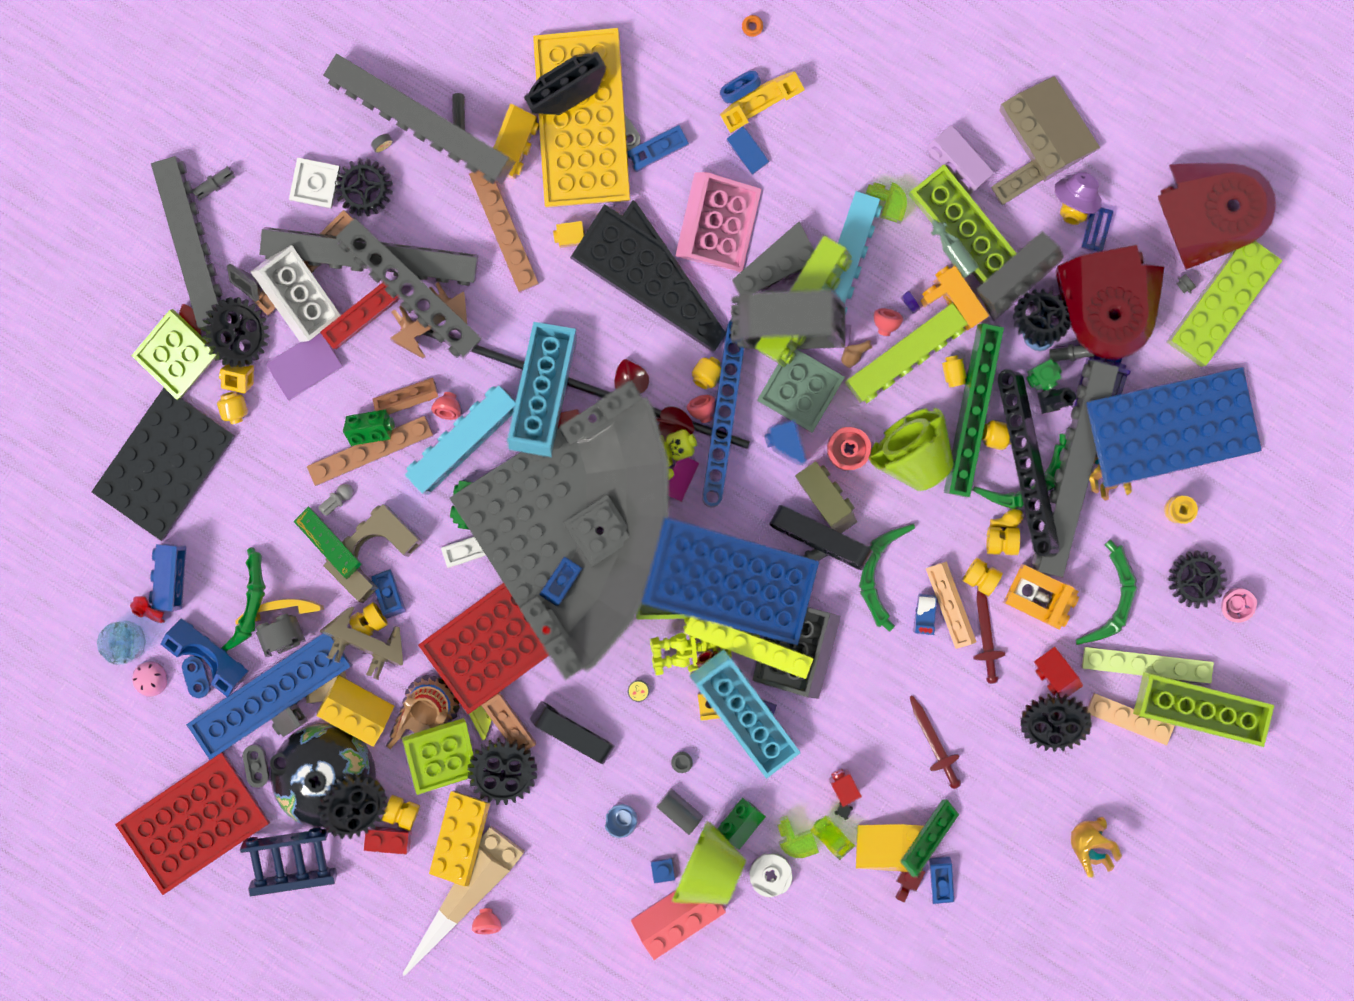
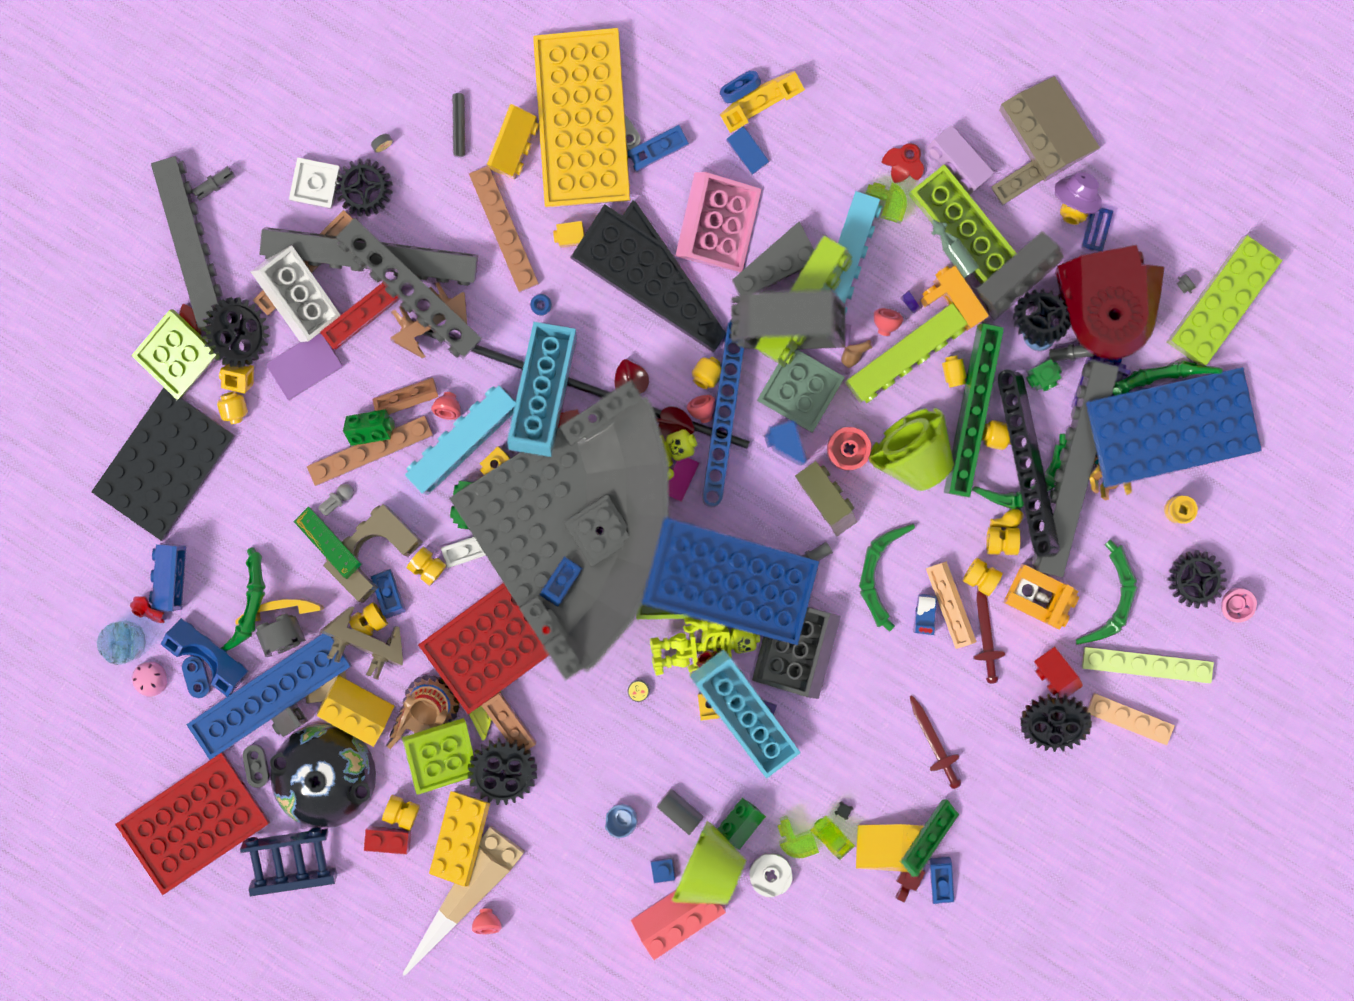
(244, 282): dark grey slope -> none
(352, 806): black gear -> none
(419, 119): dark grey brick -> none
(426, 566): none -> yellow wheel
(497, 454): none -> yellow brick
(537, 298): none -> blue plate
(566, 84): black wedge -> none
(571, 733): black beam -> none
(681, 762): dark grey plate -> none
(750, 646): neon yellow plate -> none
(752, 19): orange plate -> none
(820, 537): black beam -> none
(844, 786): red brick -> none
(902, 165): none -> red plate
(1055, 399): black piece -> none
(1088, 836): pearl gold piece -> none
(1174, 370): none -> green animal
(1199, 210): dark red animal -> none
(1203, 709): lime brick -> none

